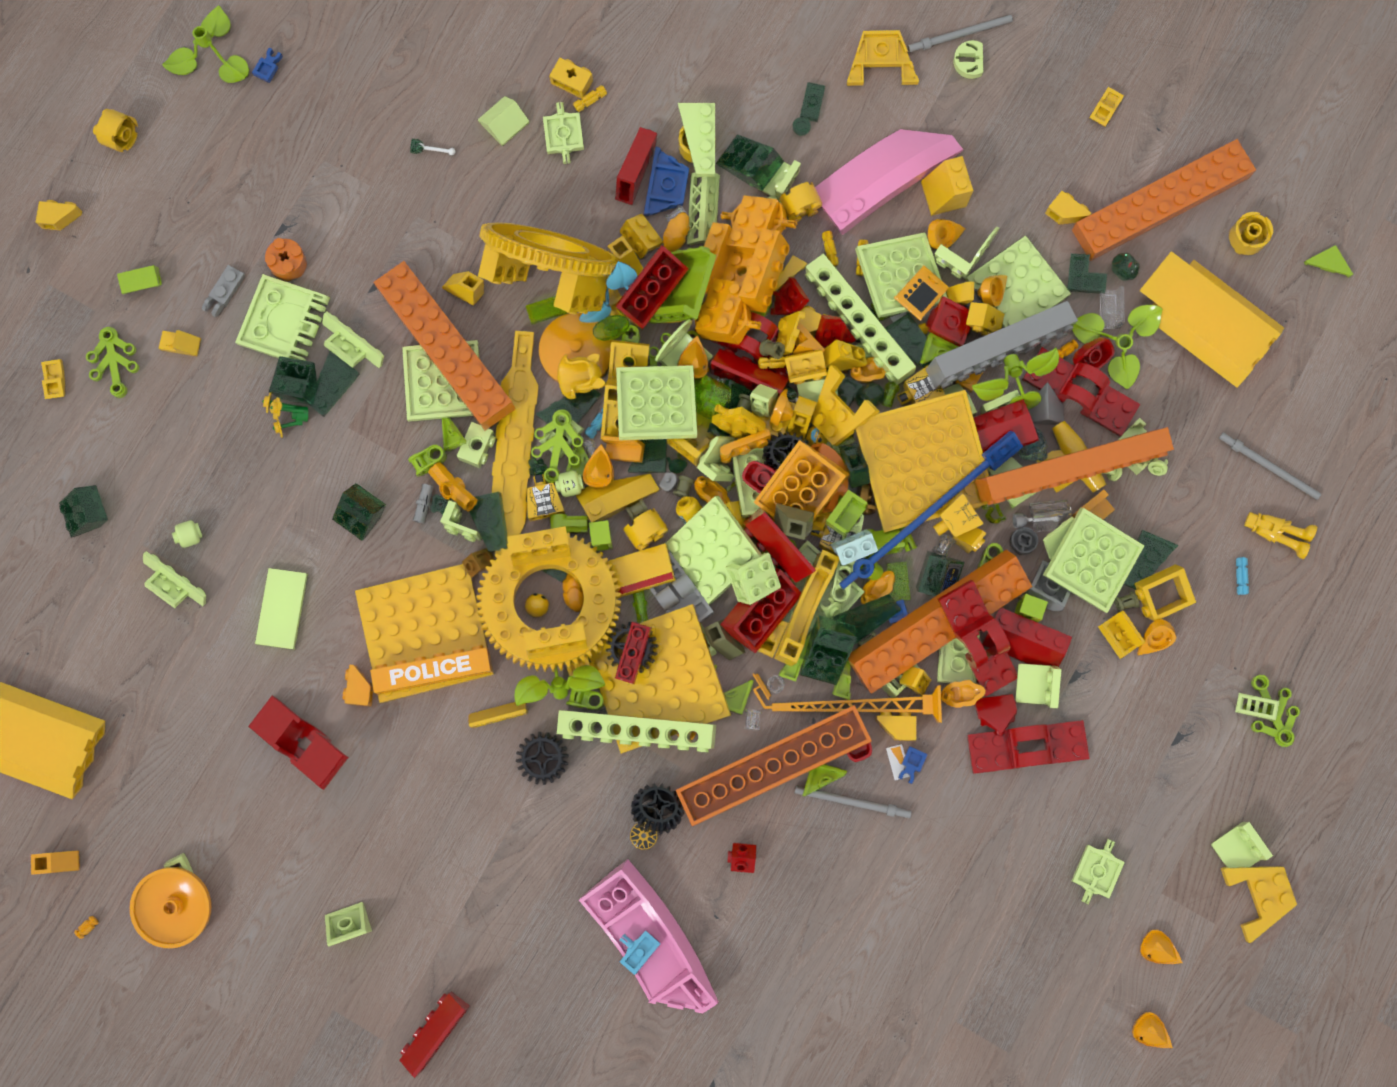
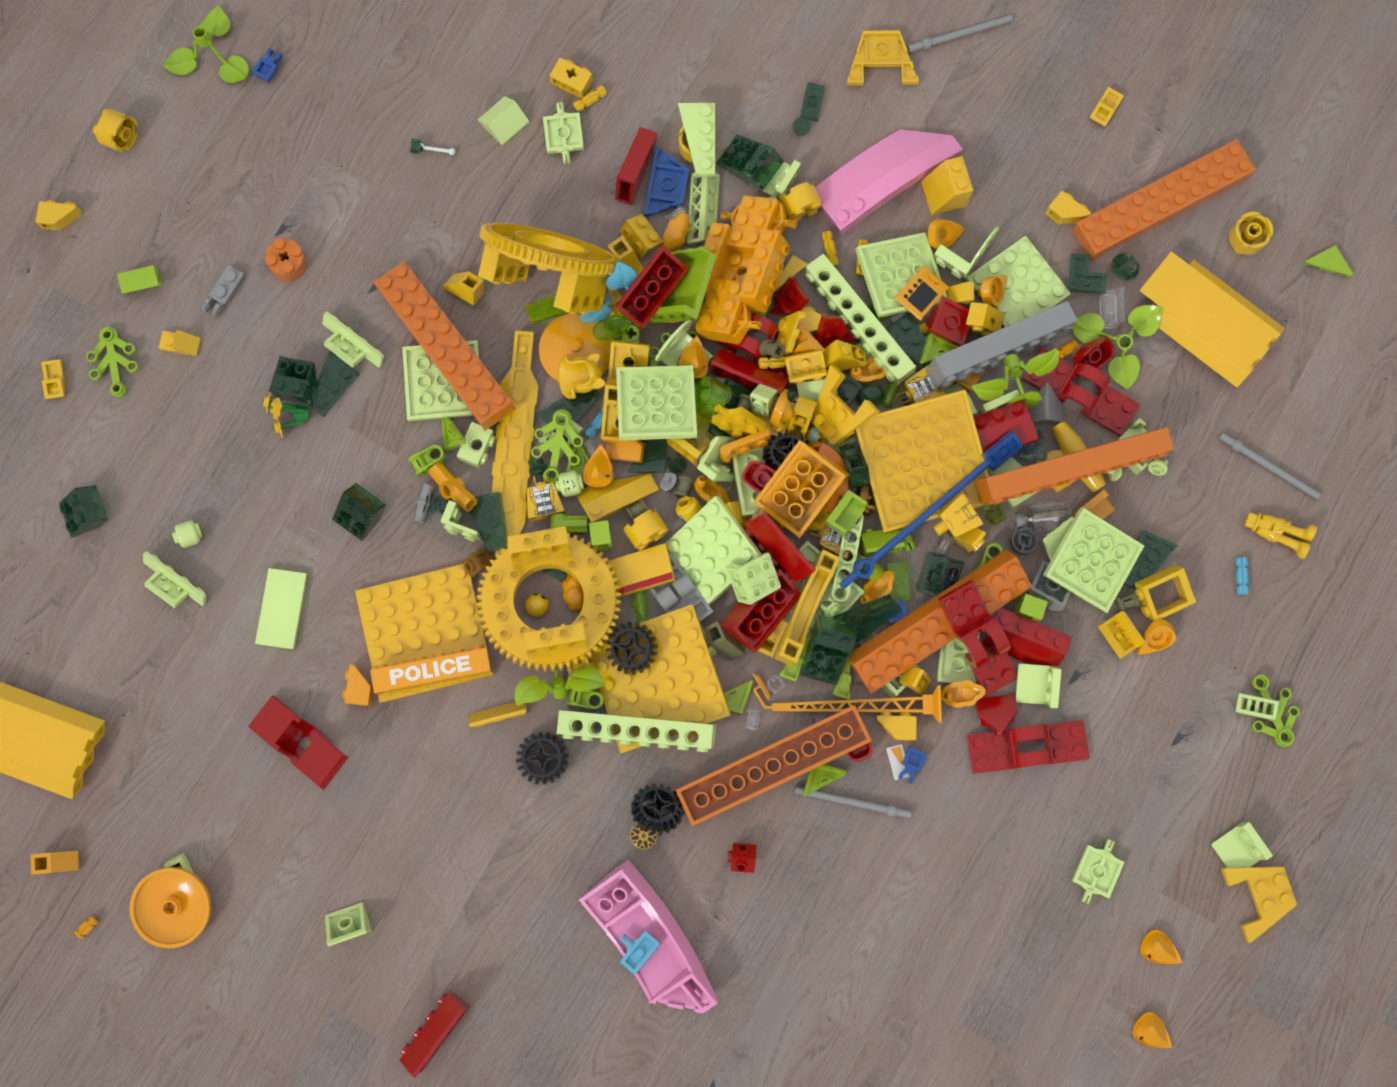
(279, 318): yellowish green hinge -> none
(628, 664): red tile -> none
(793, 521): olive slope -> none
(855, 547): light aqua bracket -> none
(969, 49): yellowish green piece -> none

